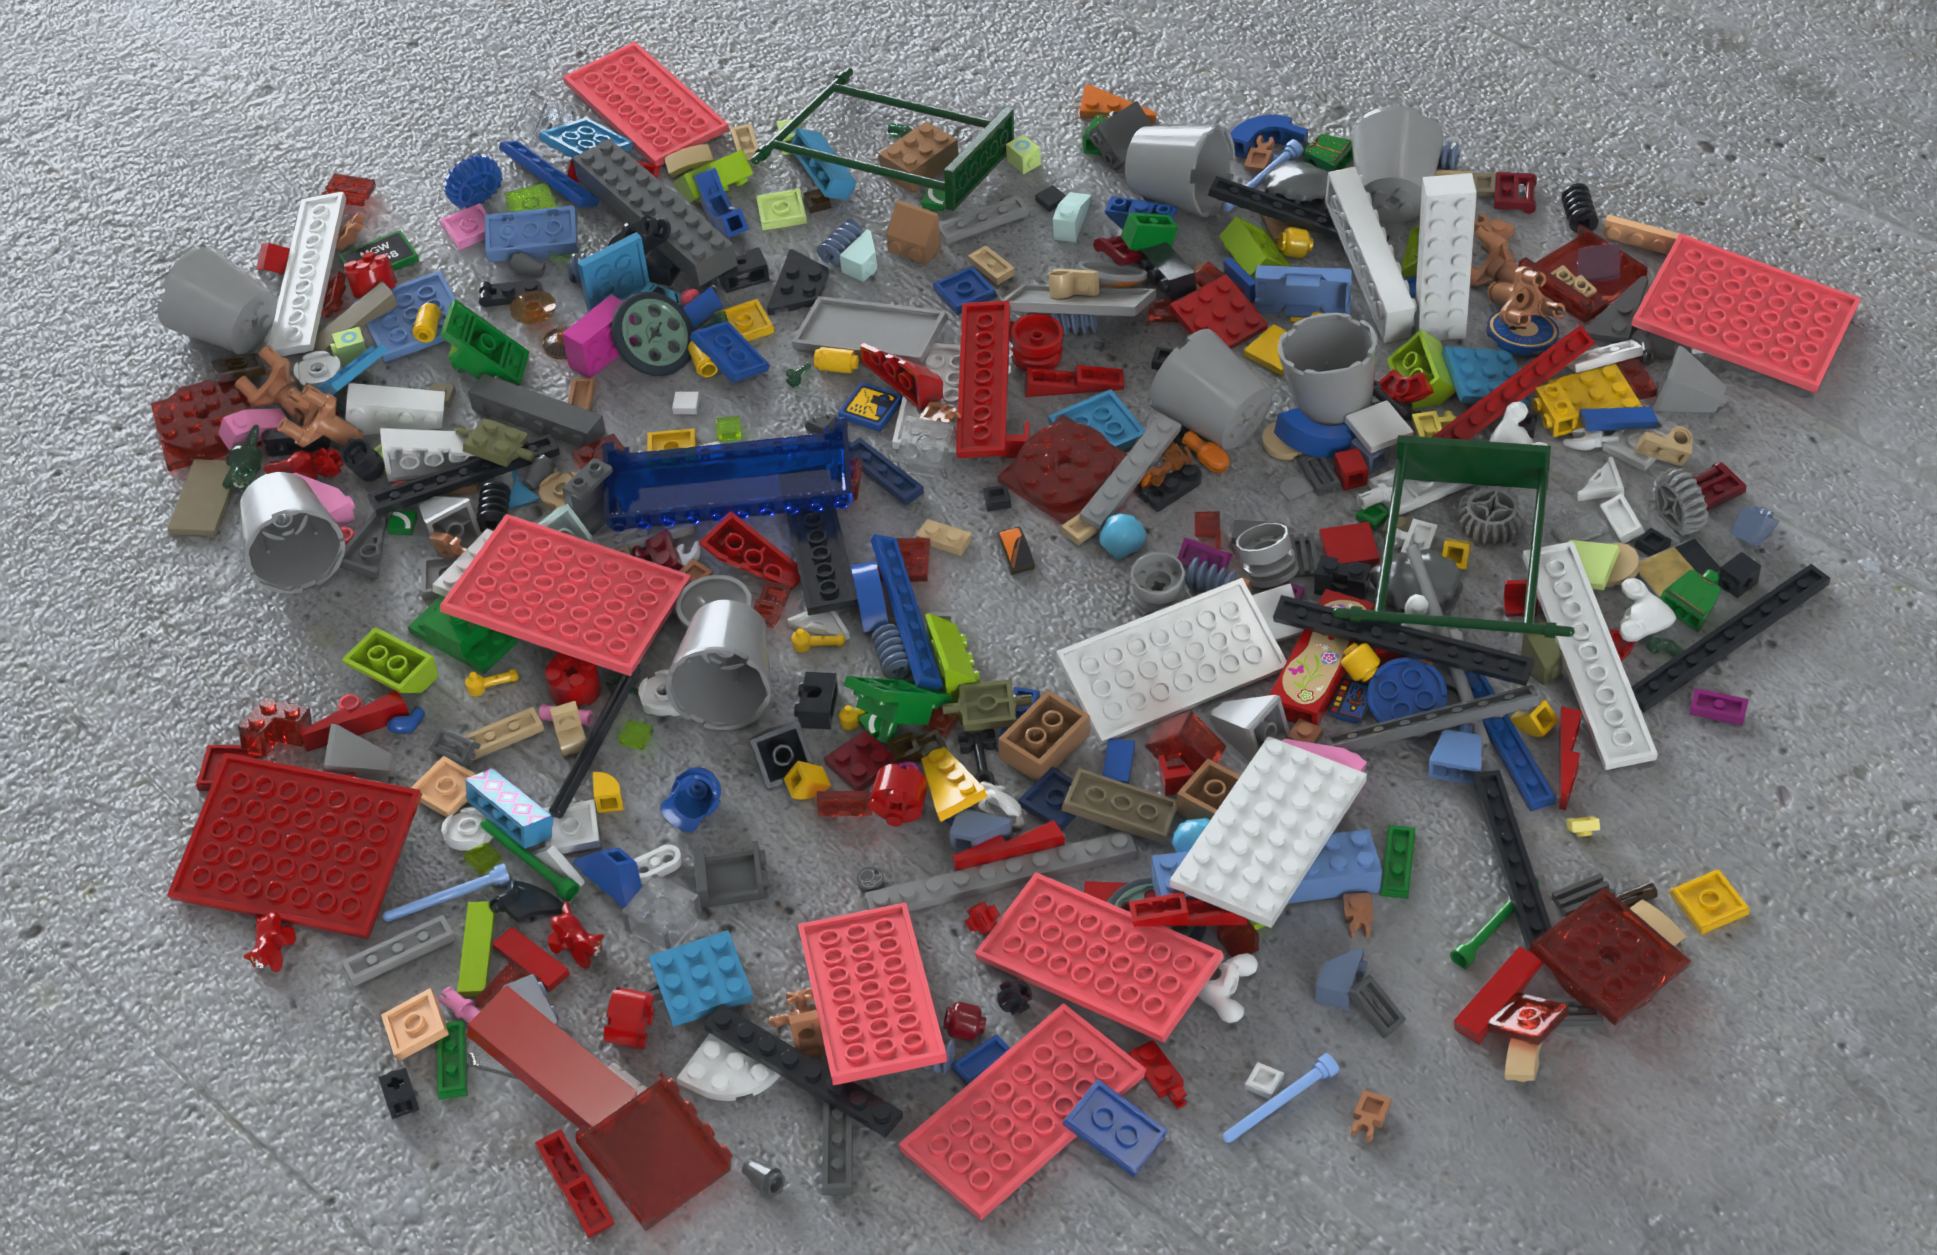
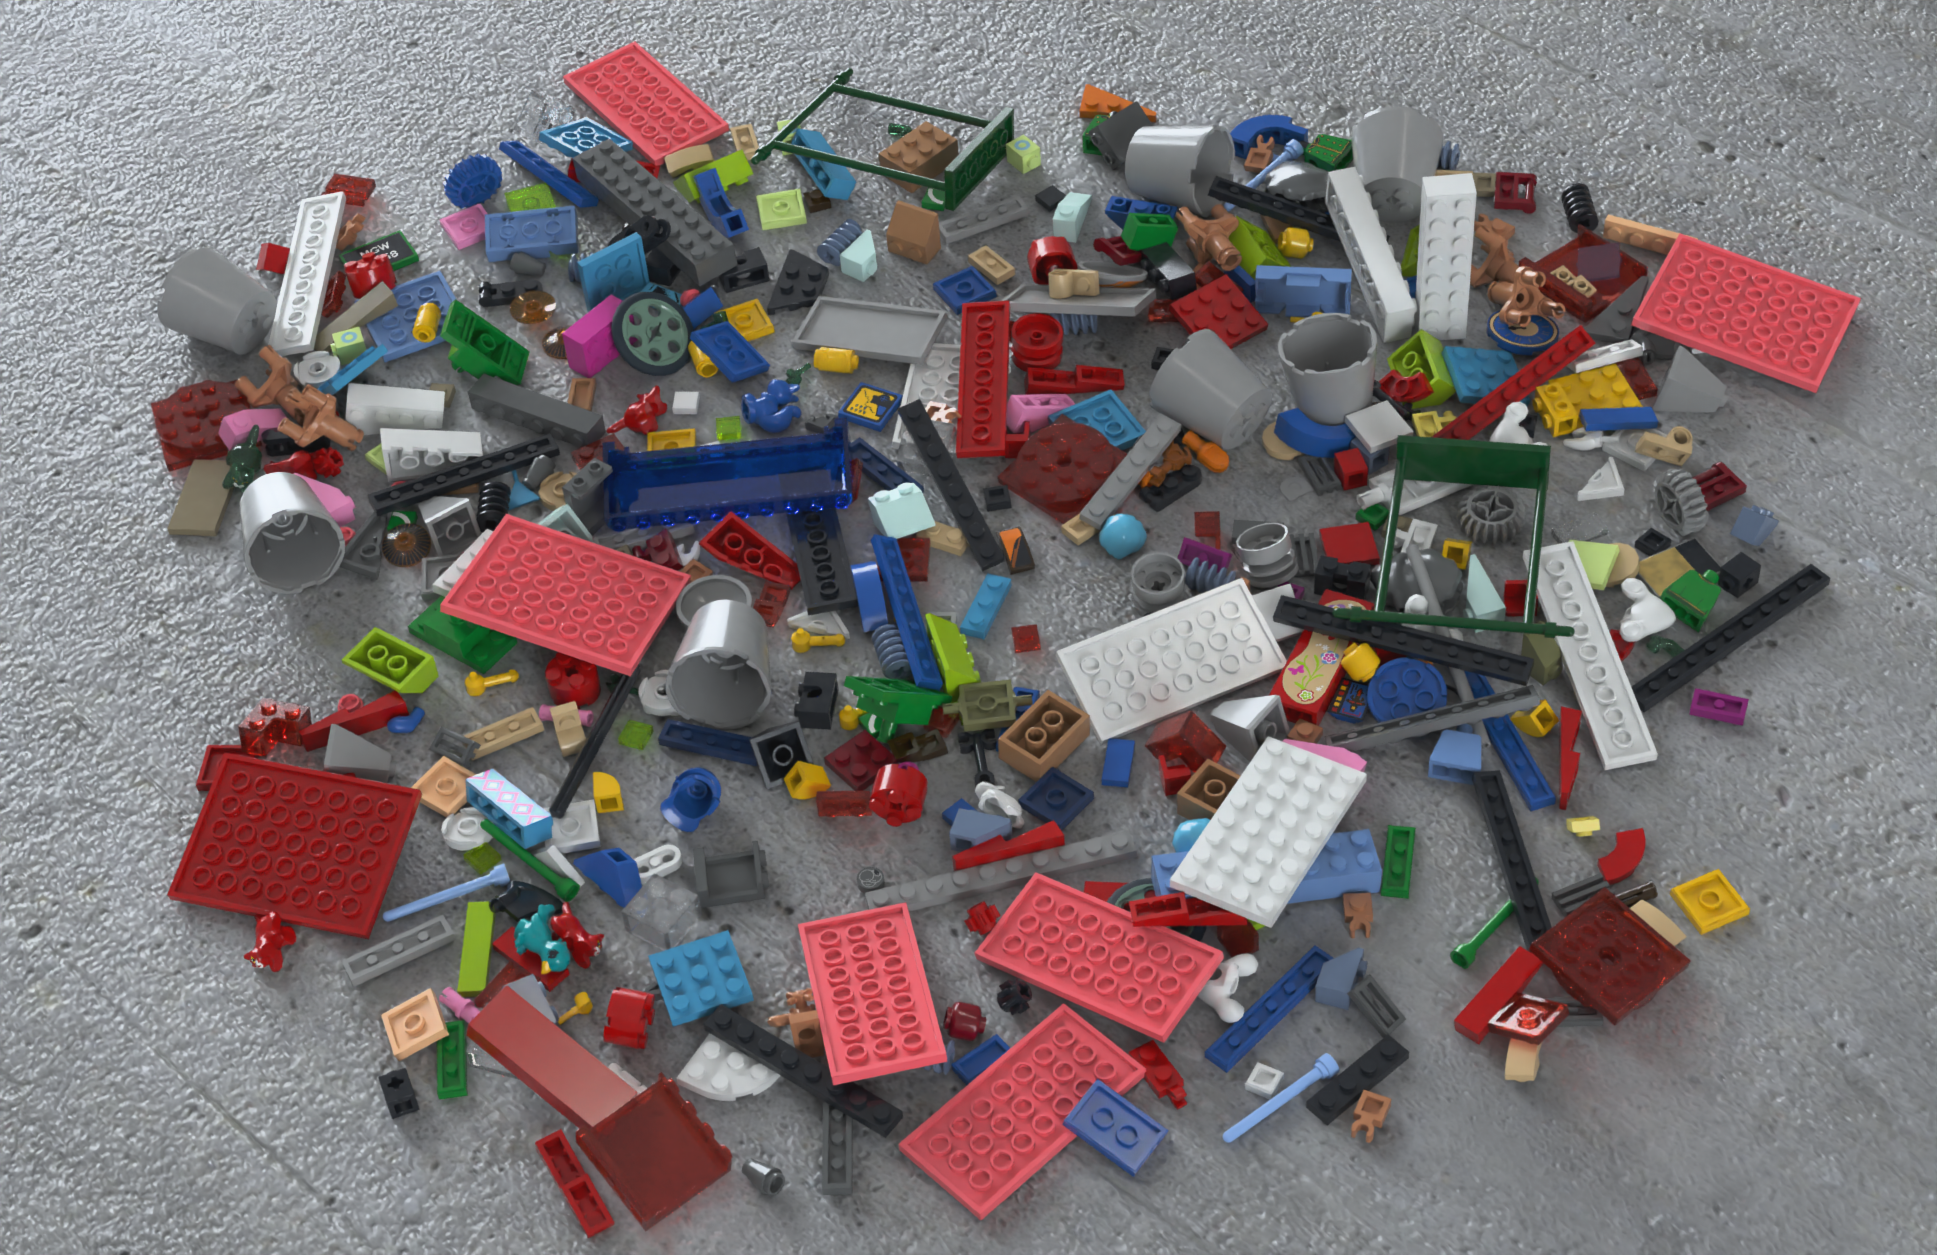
(236, 367): dark brown tile -> none
(363, 460): black wheel -> none
(406, 553): none -> dish
(447, 545): nougat plate -> none
(495, 442): olive plate -> none
(537, 938): none -> teal animal
(583, 1006): none -> yellow hand
(642, 415): none -> red animal
(707, 742): none -> dark blue plate
(765, 409): none -> blue animal
(900, 511): none -> light aqua slope
(907, 378): red wedge -> none
(950, 784): yellow wing -> none
(951, 485): none -> black plate
(985, 606): none -> dark azure plate
(1025, 638): none -> clear red plate
(1034, 409): none -> bright pink slope
(1048, 255): none -> red brick
(1120, 806): dark tan tile -> none
(1211, 237): none -> nougat wheel
(1265, 349): yellow tile -> none
(1267, 1010): none -> blue tile
(1359, 1076): none -> black plate
(1482, 598): none -> light aqua slope
(1622, 518): white tile -> none
(1625, 856): none -> red tile

